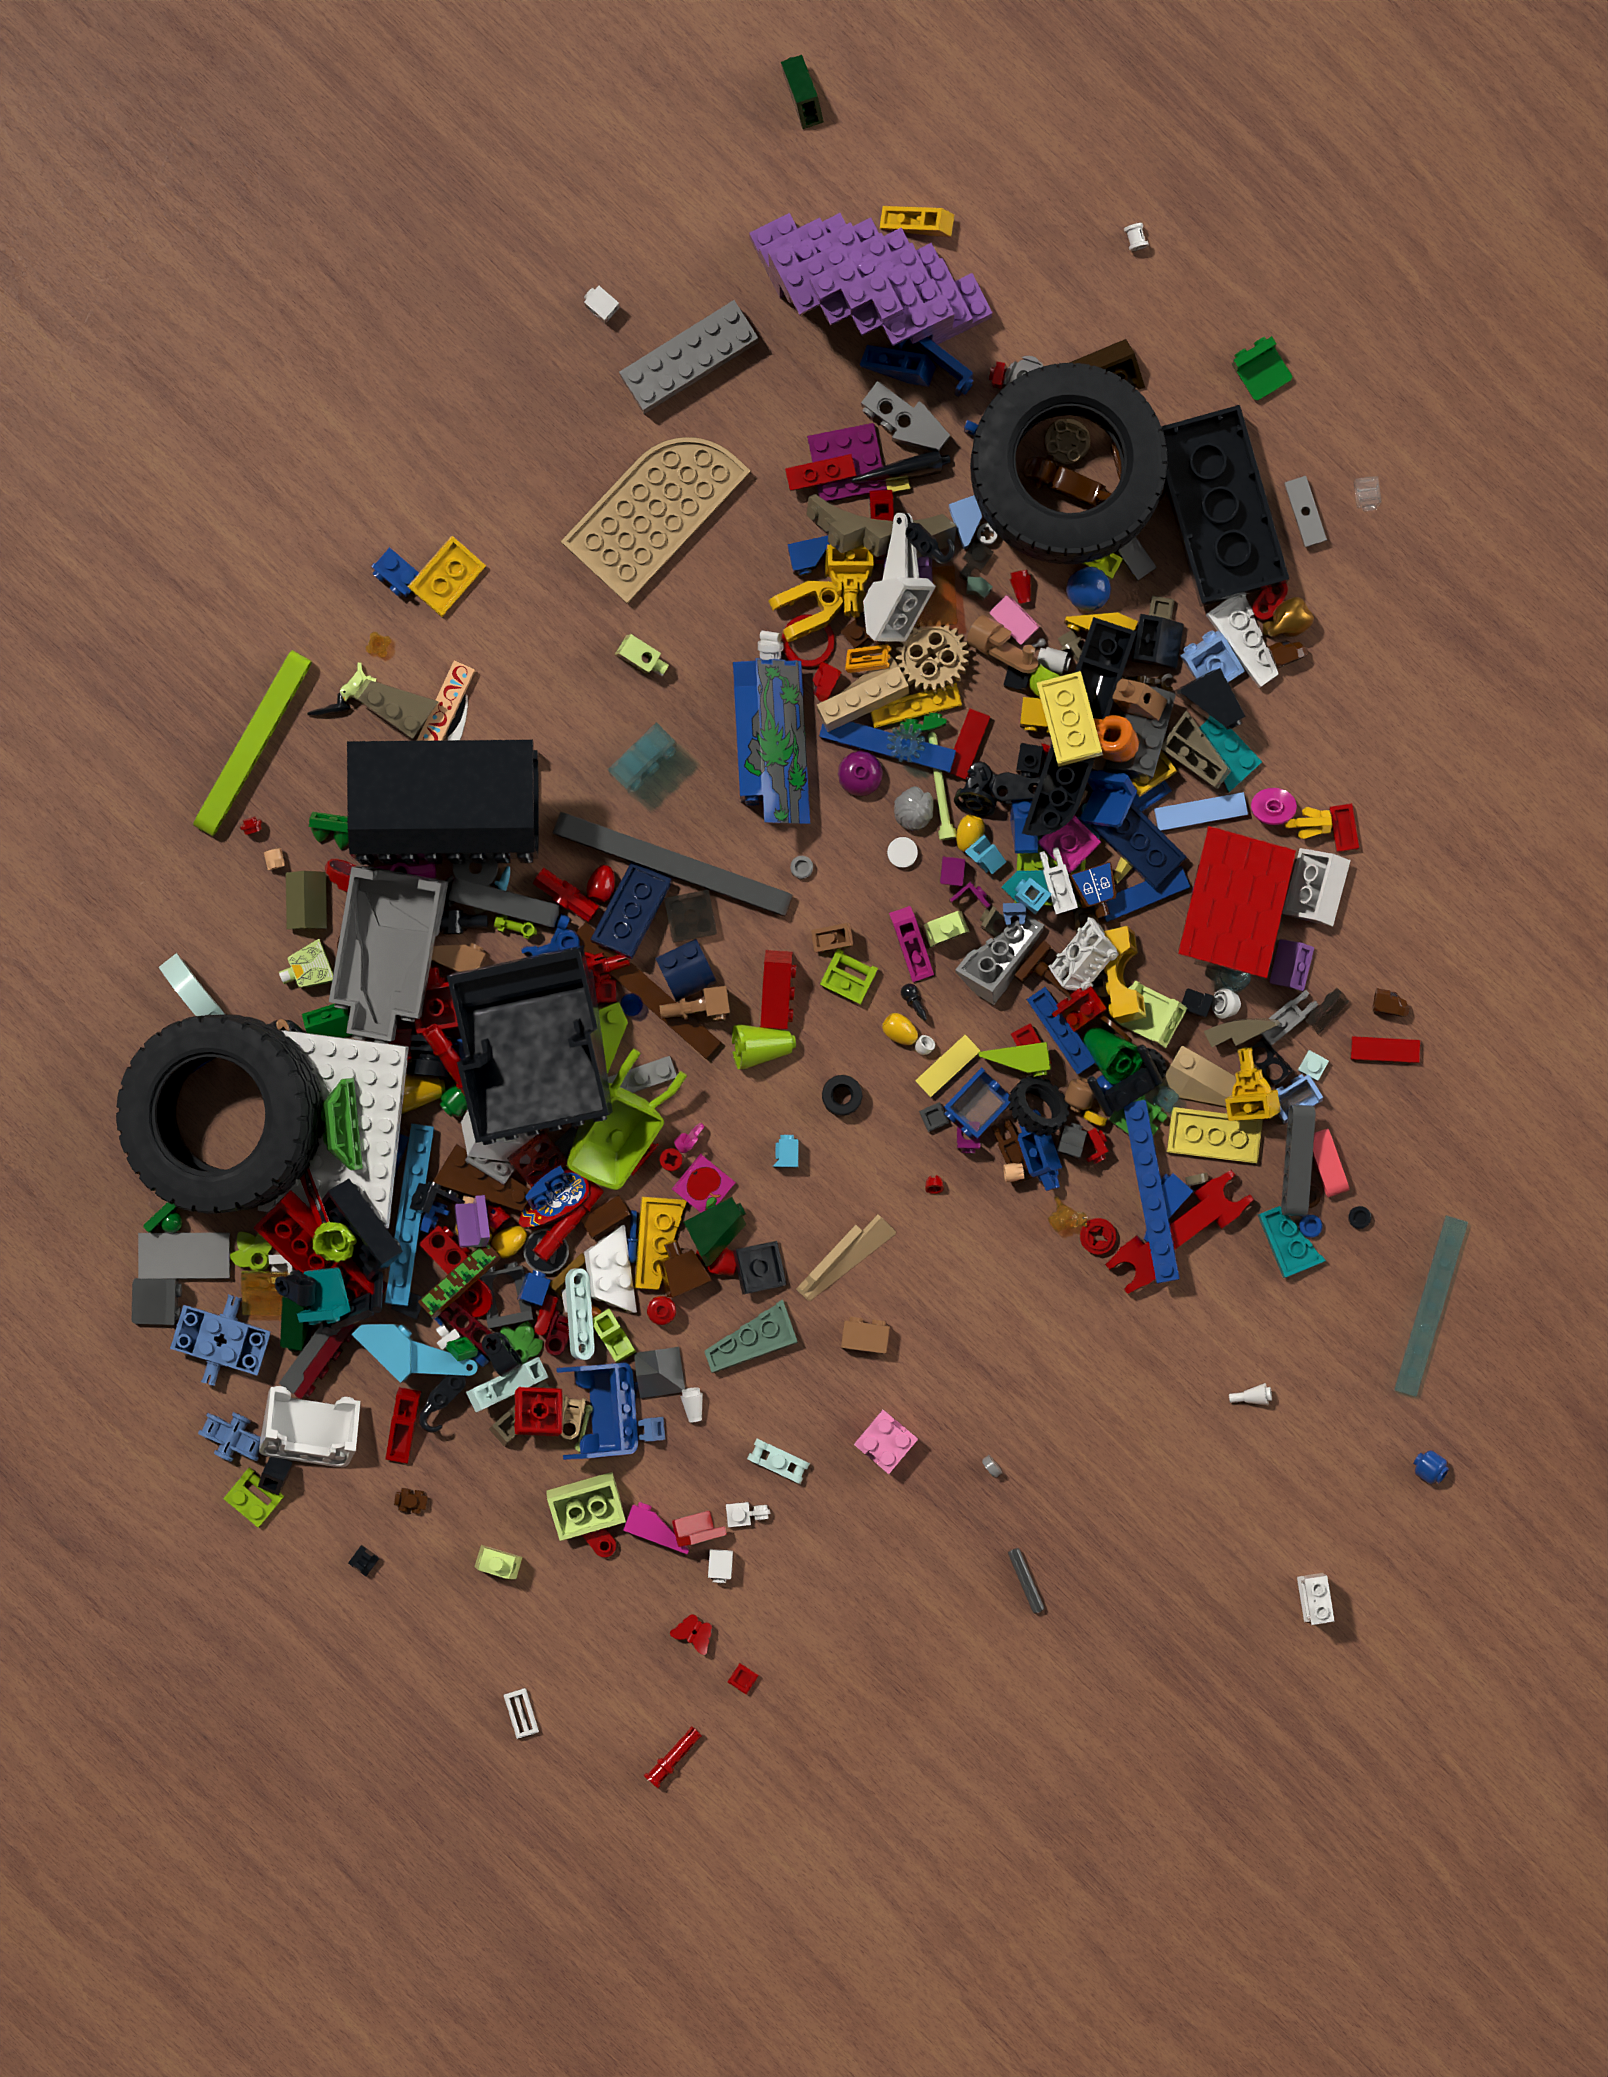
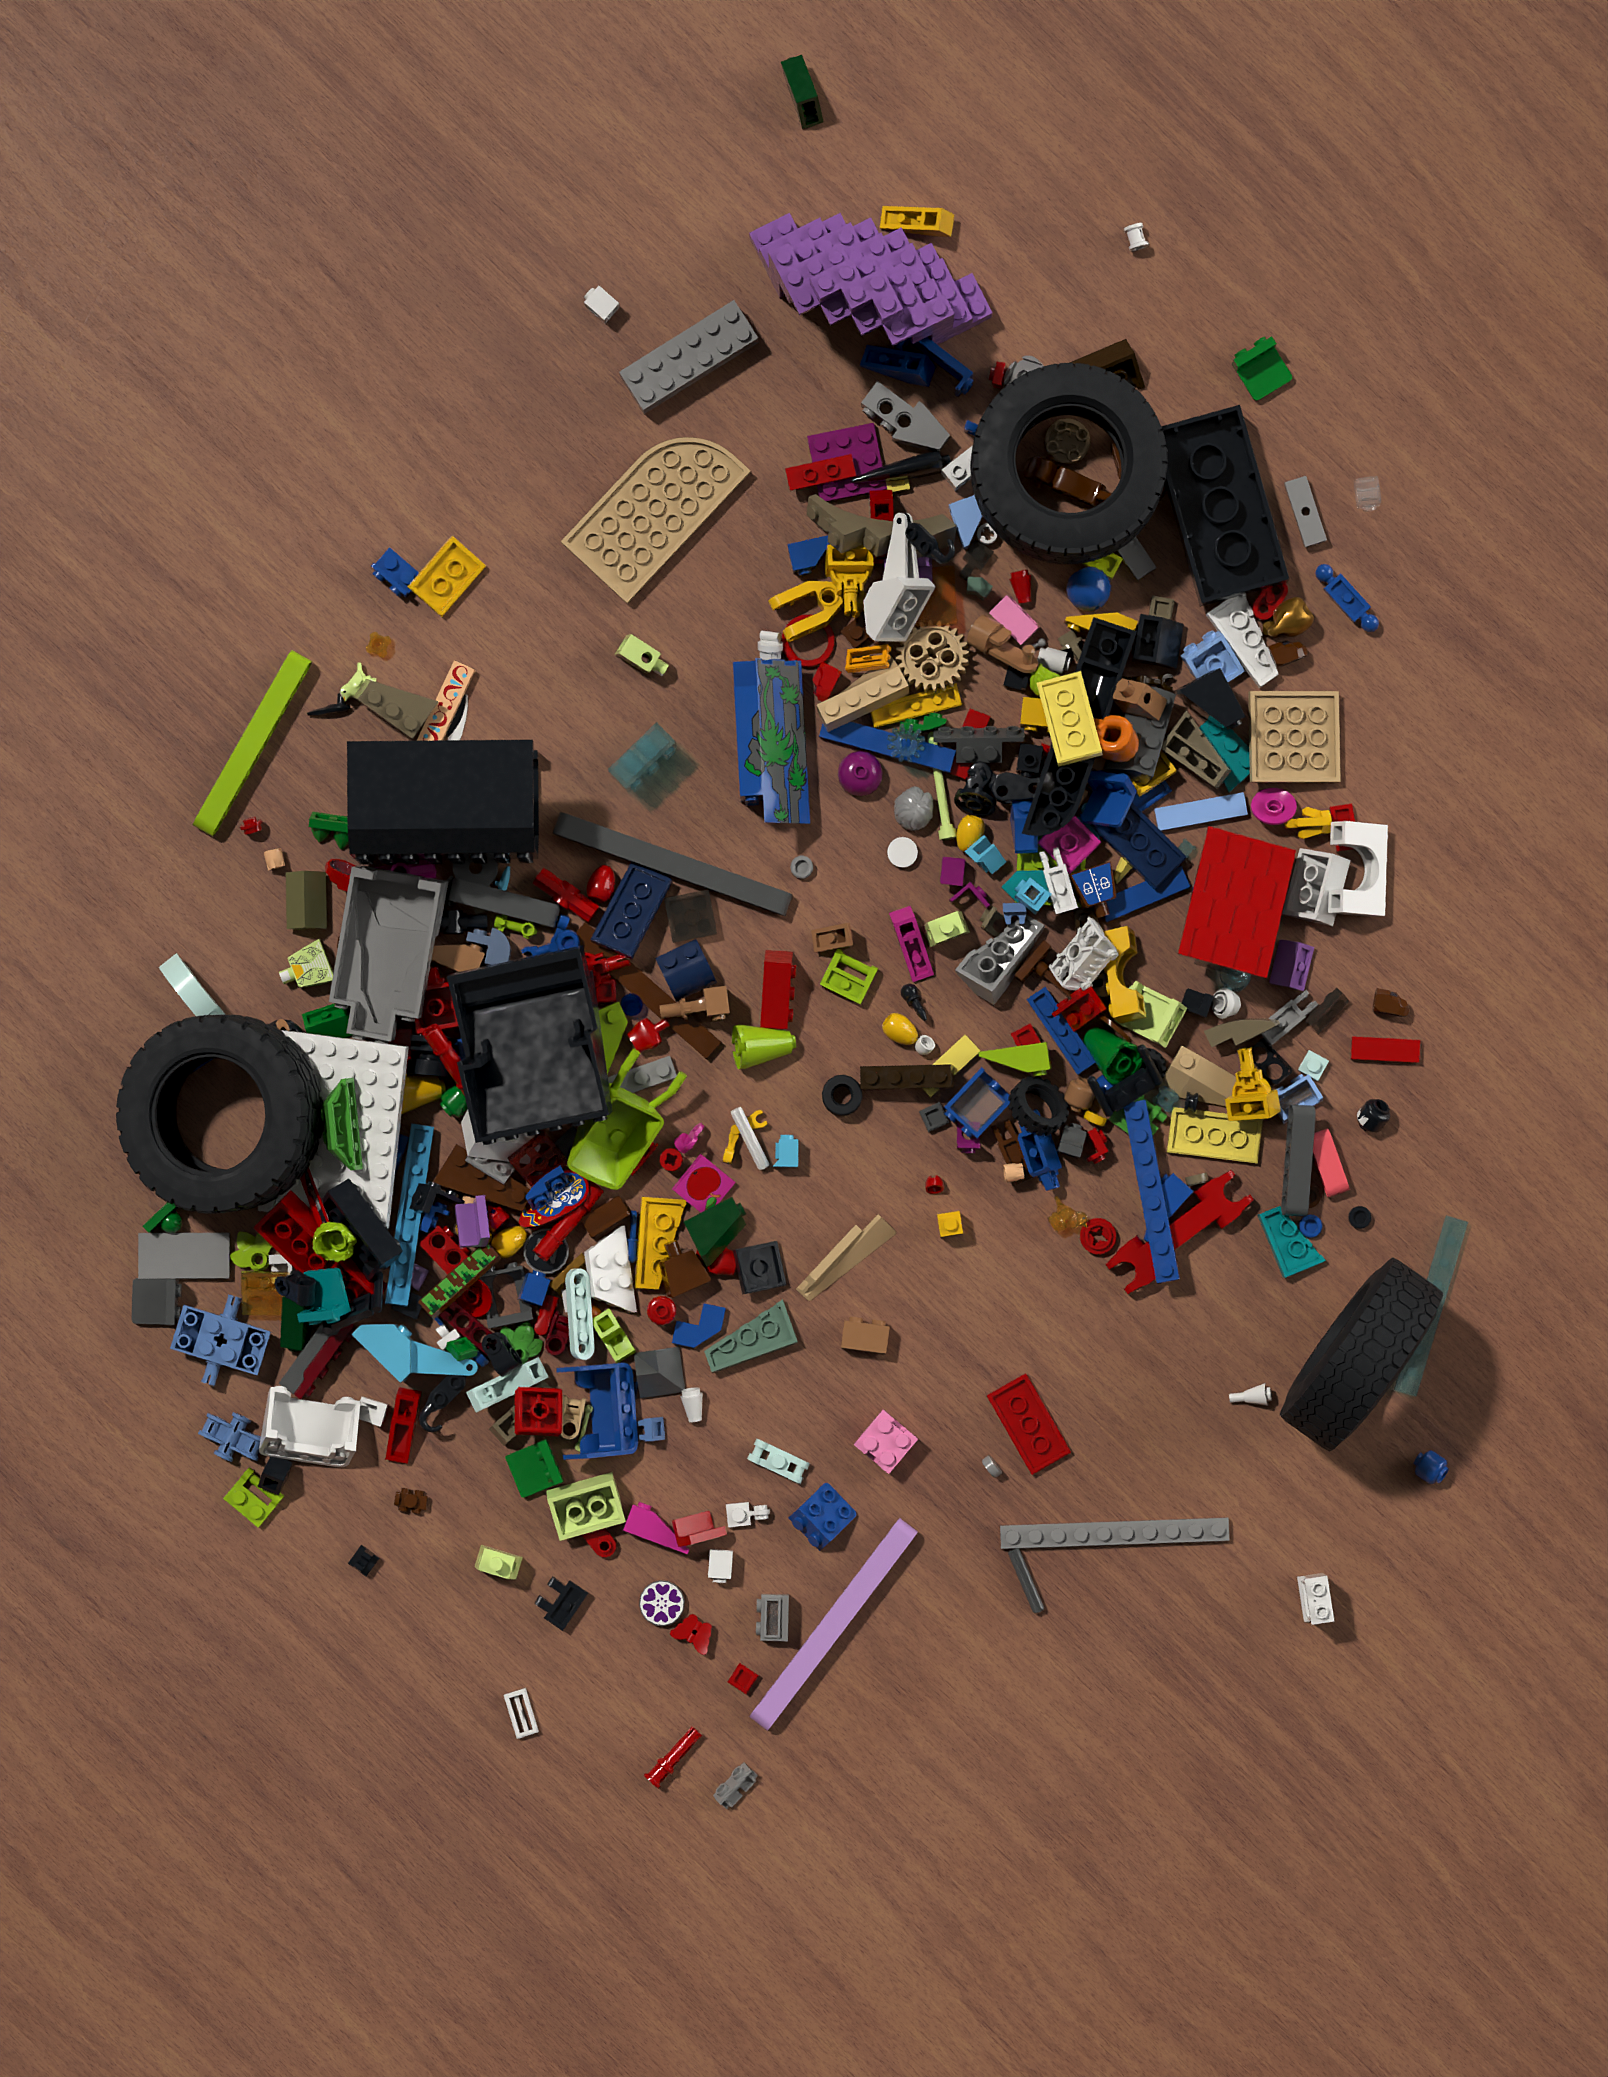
(372, 1411): none -> white panel
(418, 1276): none -> lavender tile
(498, 945): none -> sand blue brick
(534, 1468): none -> green bracket
(565, 1605): none -> black plate
(646, 1034): none -> red piece
(661, 1603): none -> tile
(693, 1335): none -> blue tile
(727, 1792): none -> light grey hinge
(734, 1135): none -> yellow piece
(749, 1138): none -> white axle
(774, 1617): none -> light grey window
(823, 1516): none -> blue bracket
(833, 1624): none -> lavender beam
(906, 1077): none -> dark brown arch
(949, 1224): none -> yellow brick
(958, 471): none -> white brick
(979, 743): none -> dark grey bracket
(1028, 1424): none -> red tile
(1114, 1533): none -> light grey plate
(1186, 847): none -> clear light blue piece
(1191, 1102): none -> black bush
(1294, 736): none -> tan piece
(1347, 598): none -> blue plate
(1361, 1354): none -> black tyre
(1371, 844): none -> white arch
(1373, 1115): none -> black head

